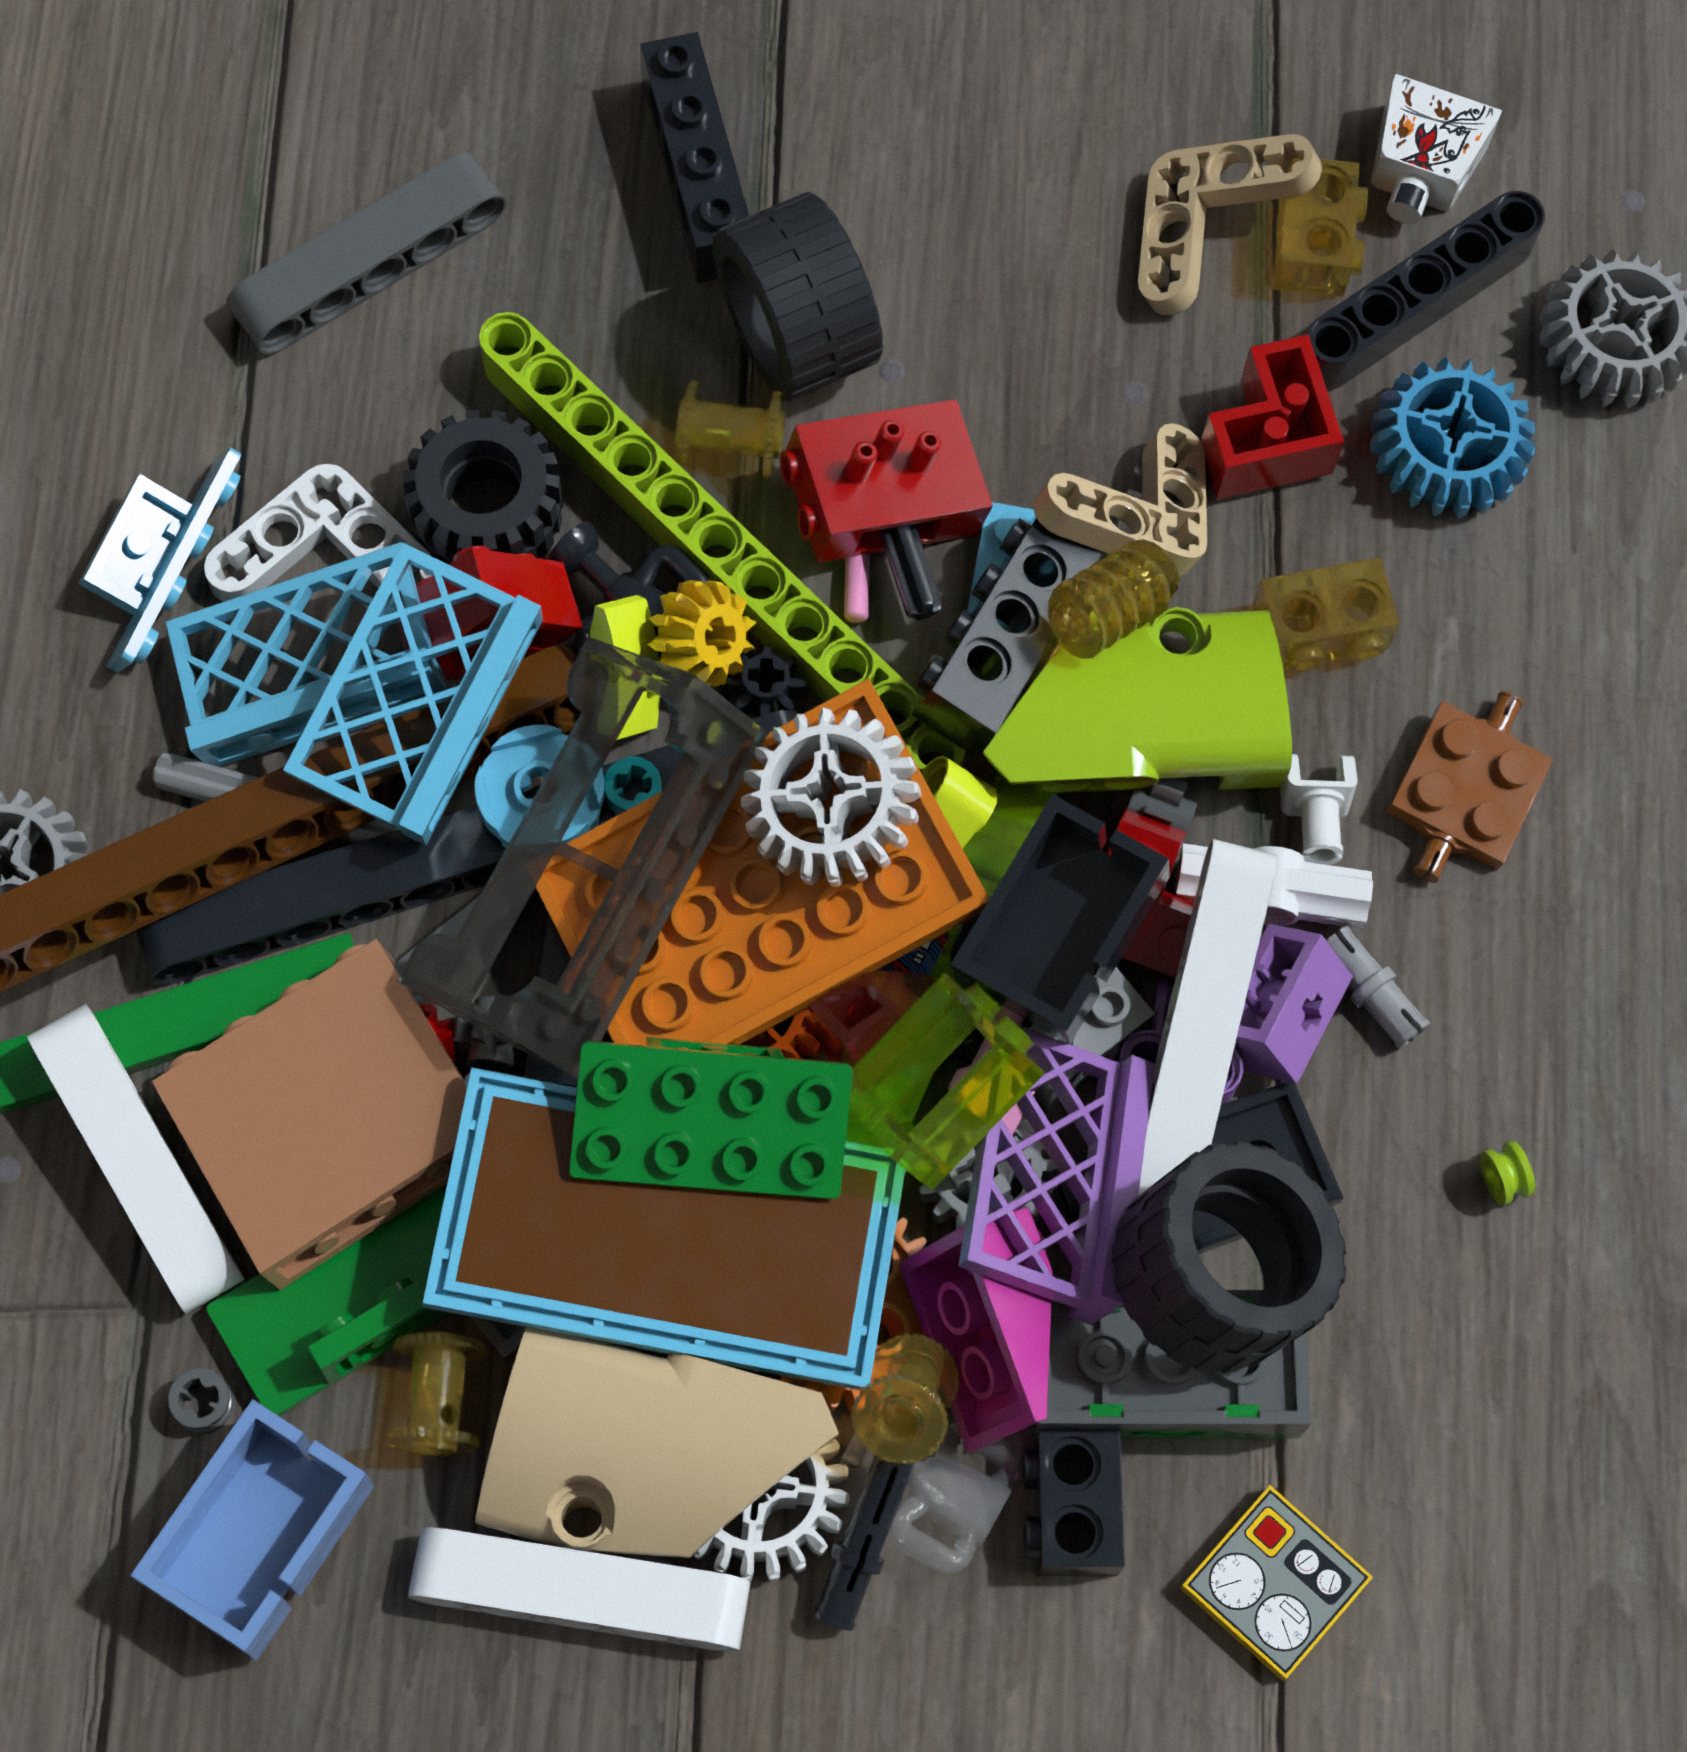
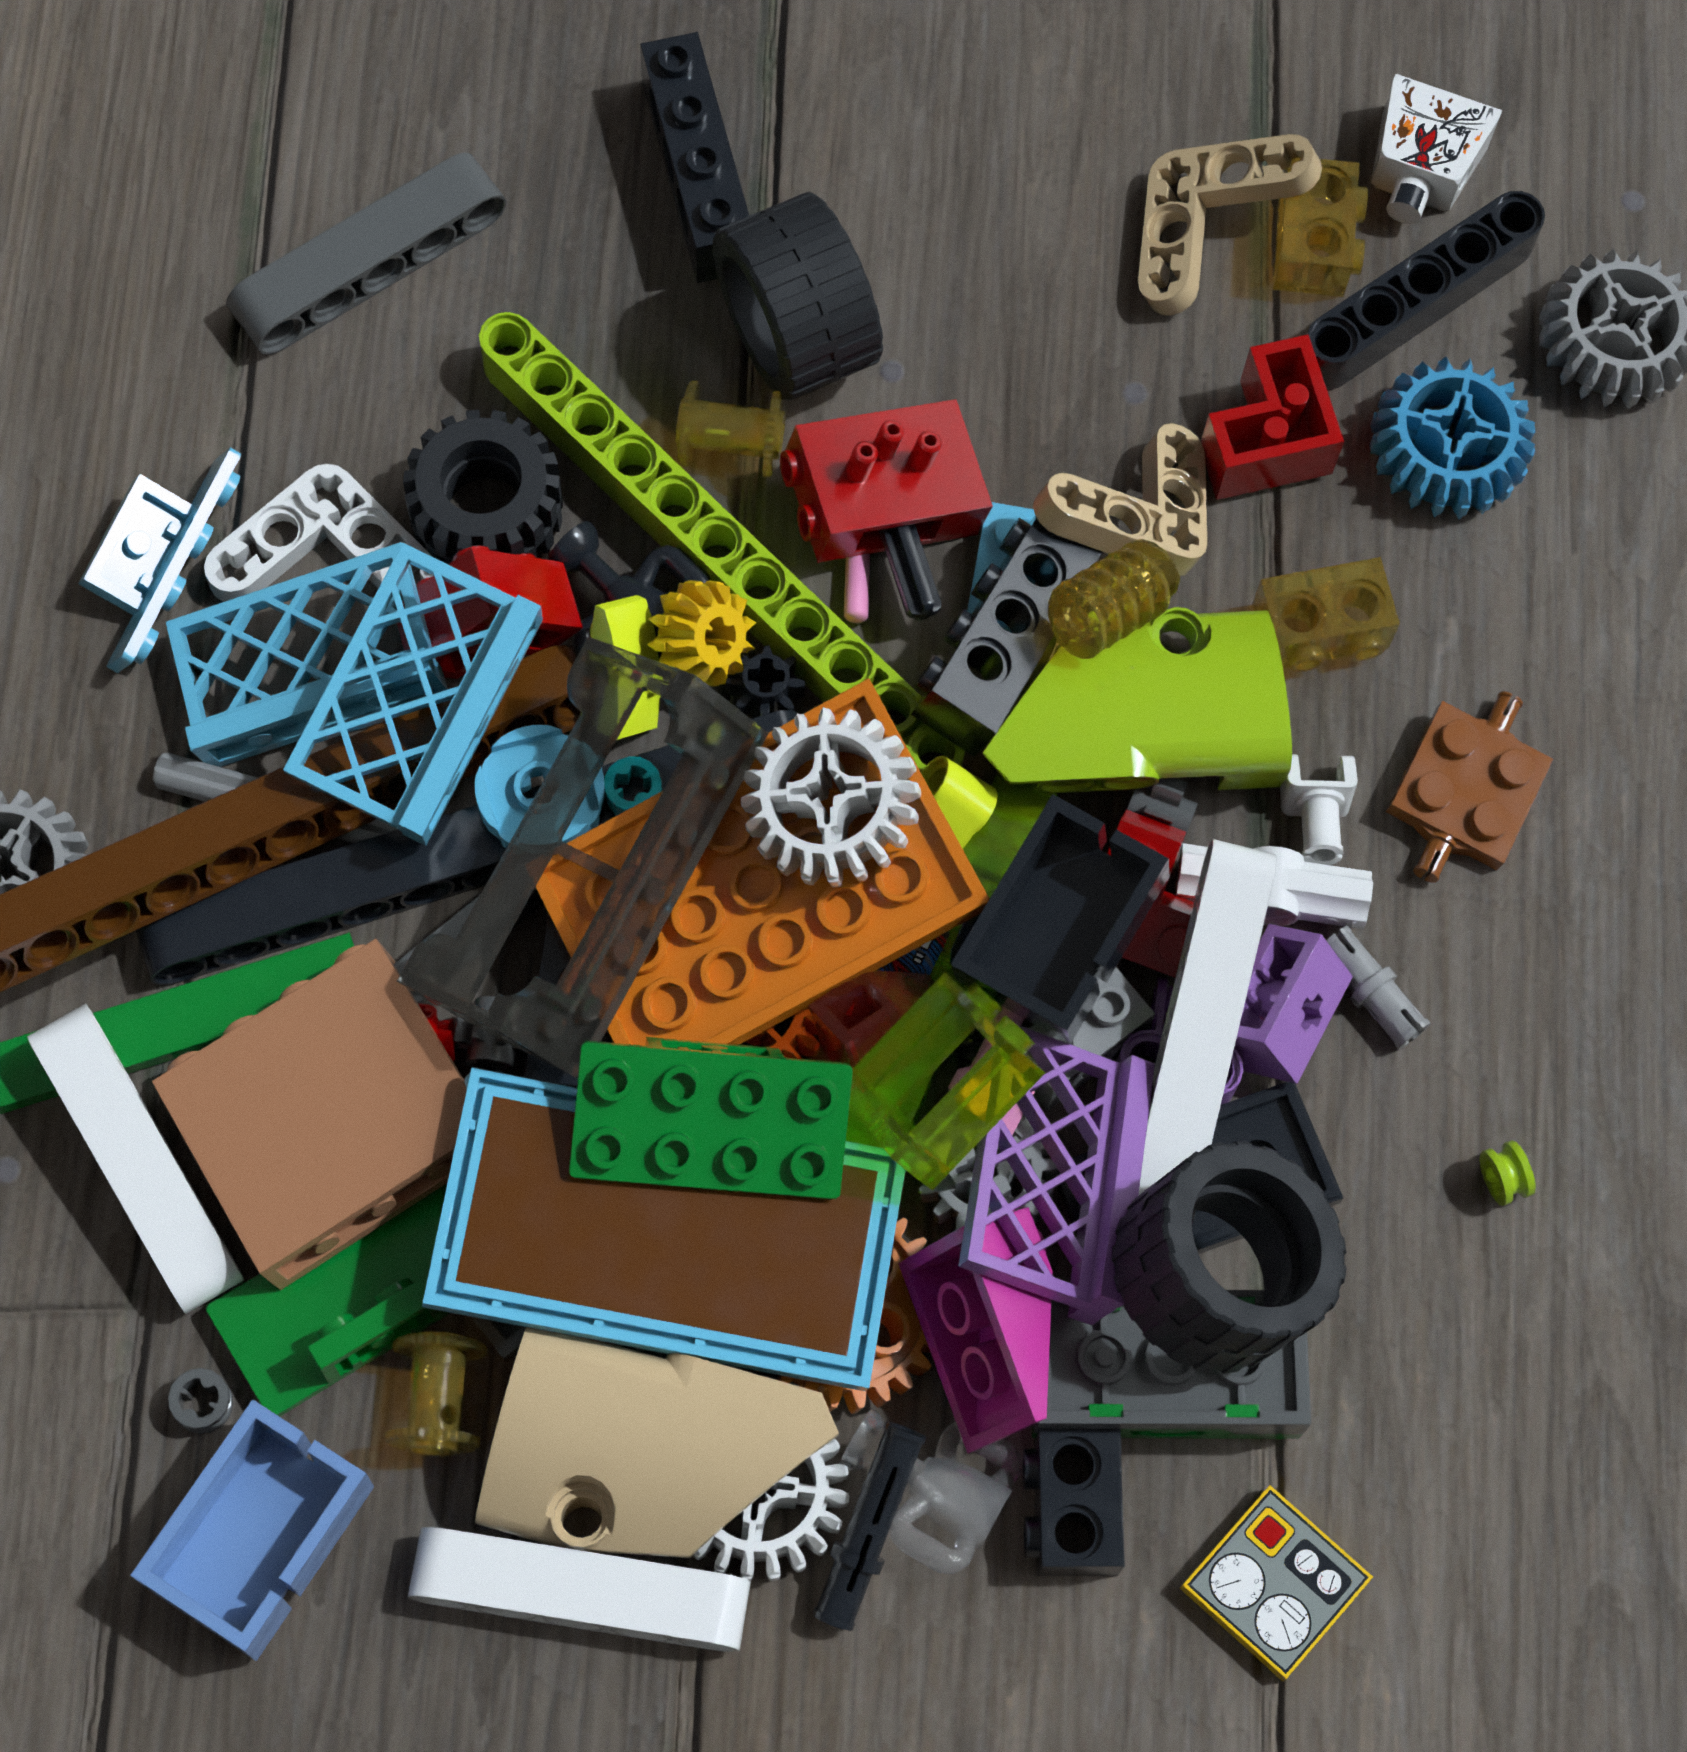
(909, 1390): clear yellow hose -> none

